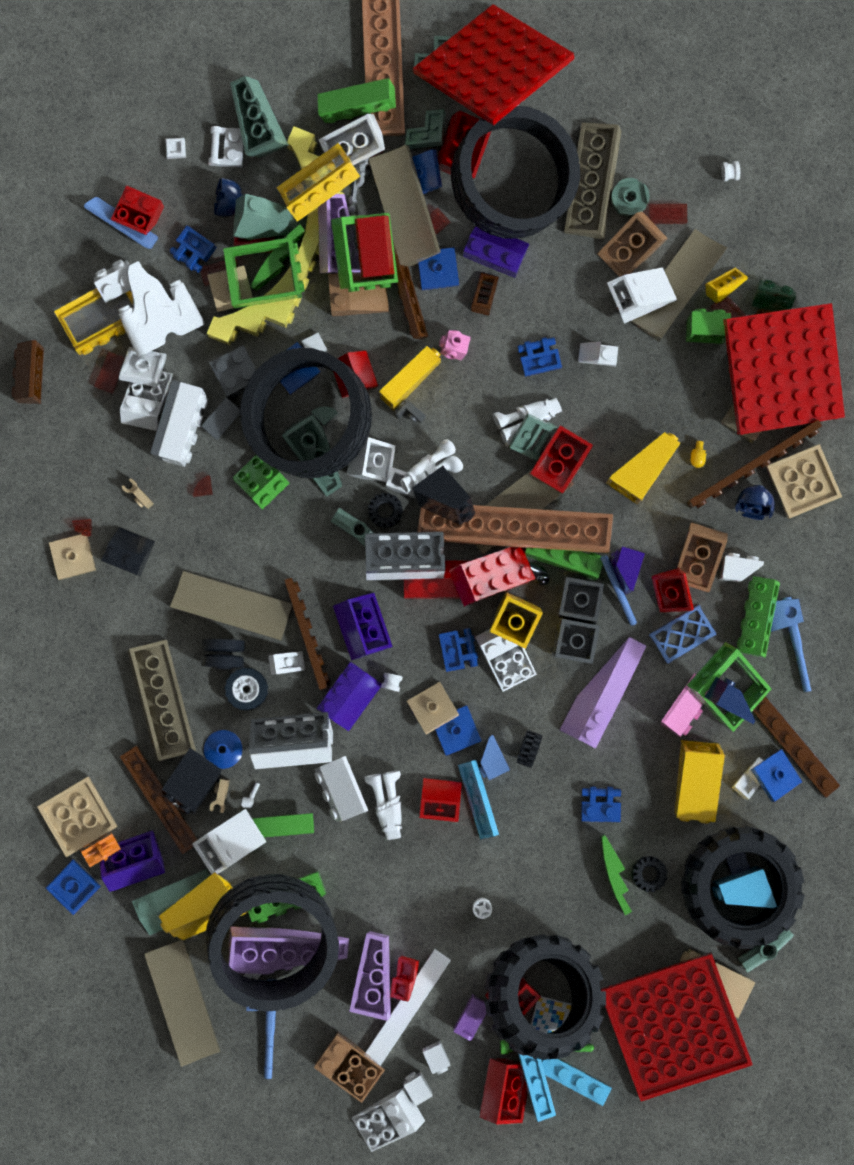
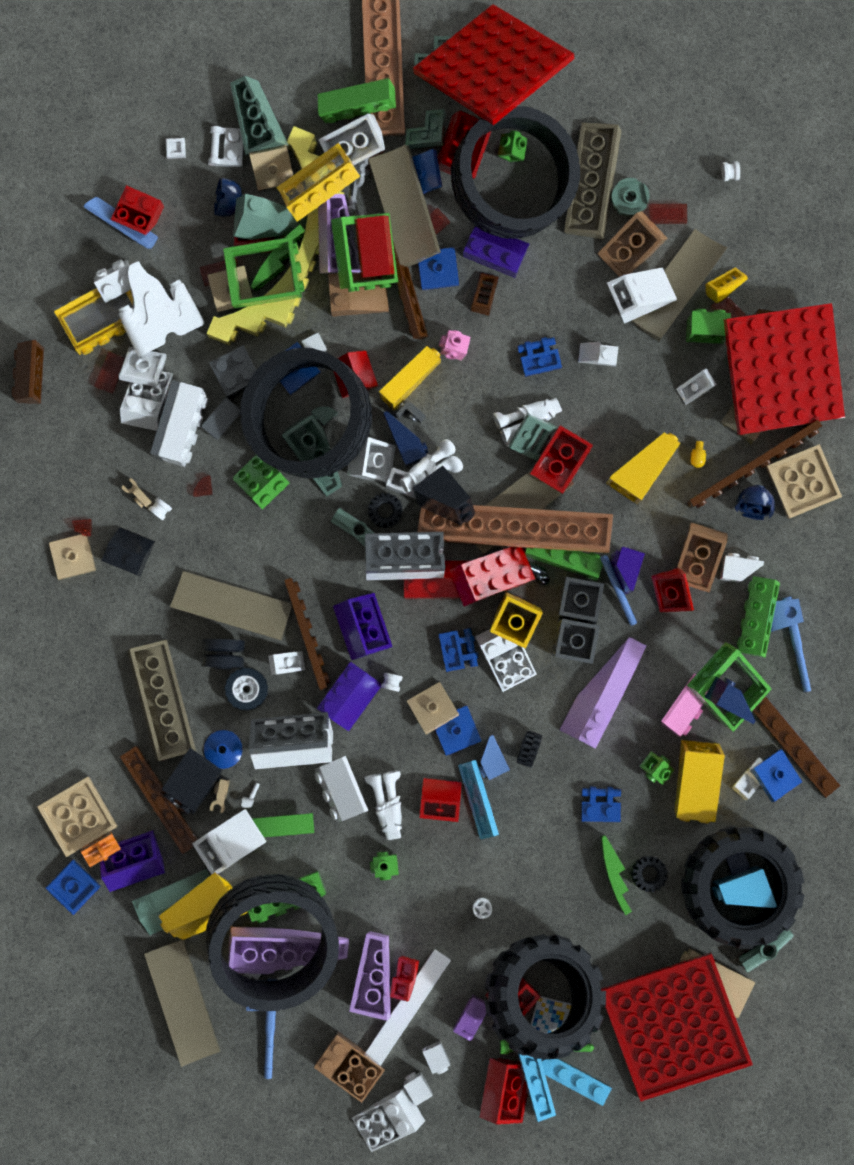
(160, 508): none -> white wheel
(195, 243): blue plate -> none
(271, 167): none -> tan plate
(390, 860): none -> bright green brick
(407, 442): none -> dark blue slope
(512, 146): none -> bright green brick
(656, 768): none -> bright green brick
(696, 386): none -> white slope
(698, 640): medium blue window -> none
(773, 297): clear green bracket -> none

